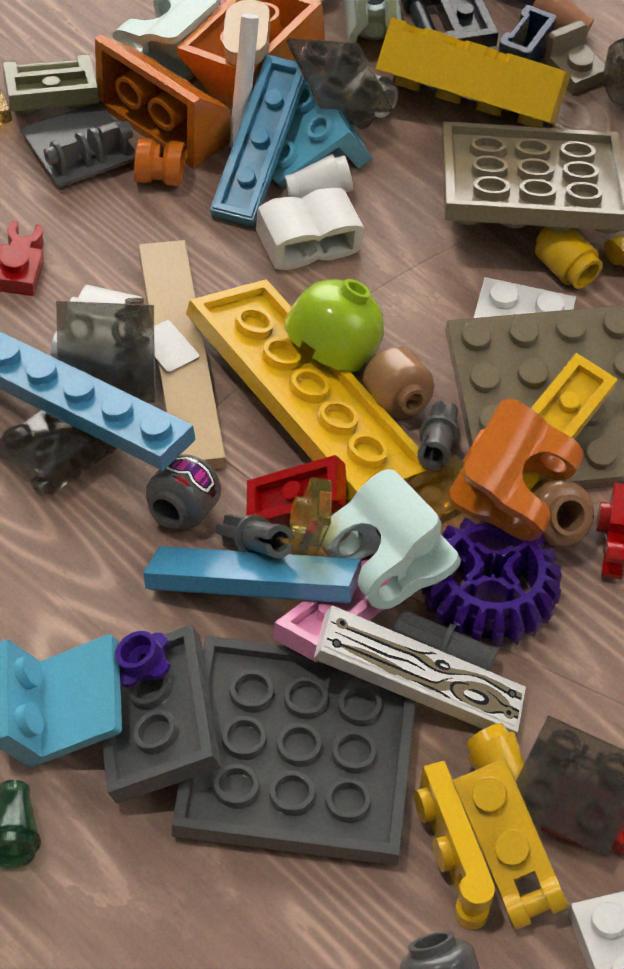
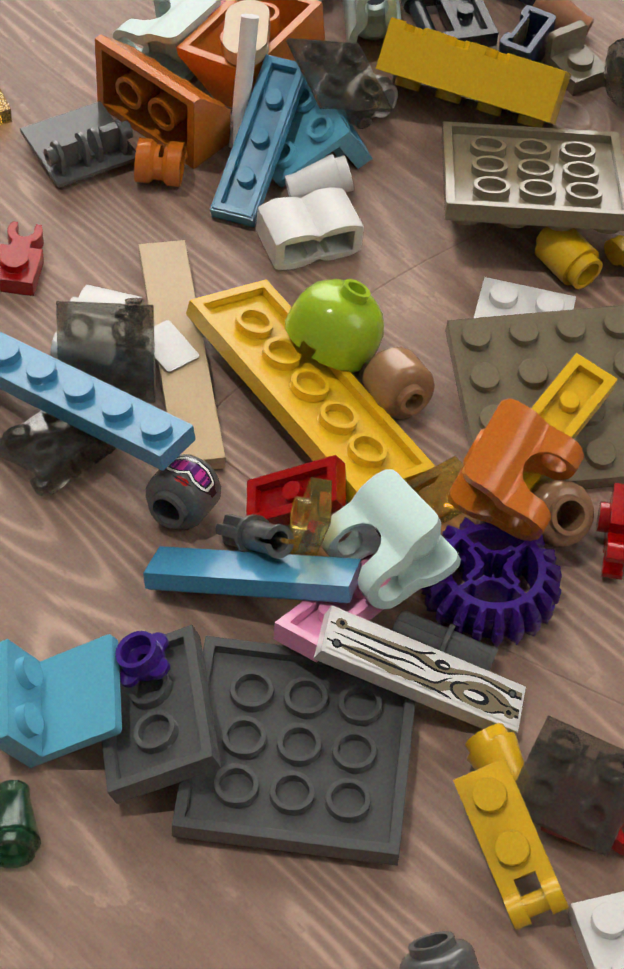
(50, 84): olive plate -> none
(438, 436): dark grey axle -> none
(455, 845): yellow plate -> none

